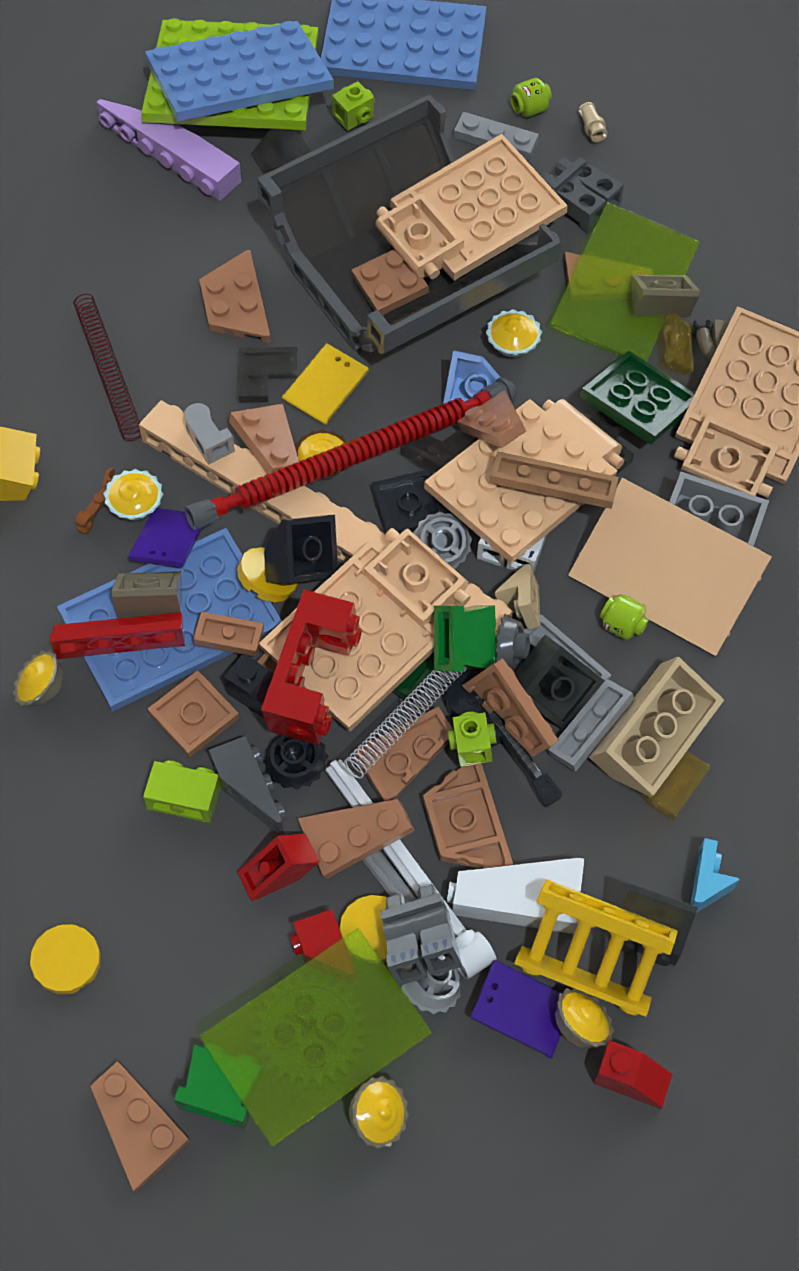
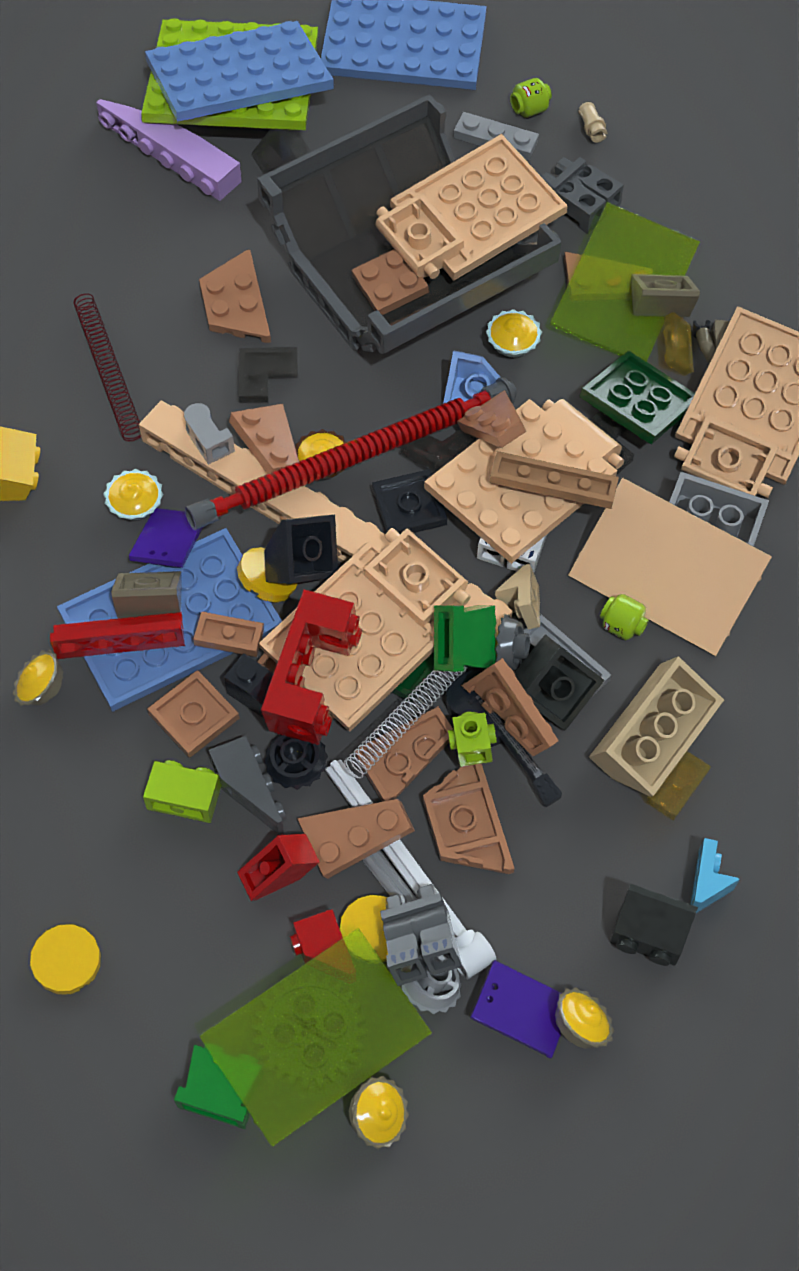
(85, 518): dark orange piece -> none
(137, 1125): nougat wing -> none
(325, 384): yellow container -> none
(353, 105): lime brick -> none
(446, 537): light grey piece -> none
(512, 891): white slope -> none
(591, 724): light grey plate -> none
(621, 926): yellow fence -> none
(633, 1075): red slope -> none

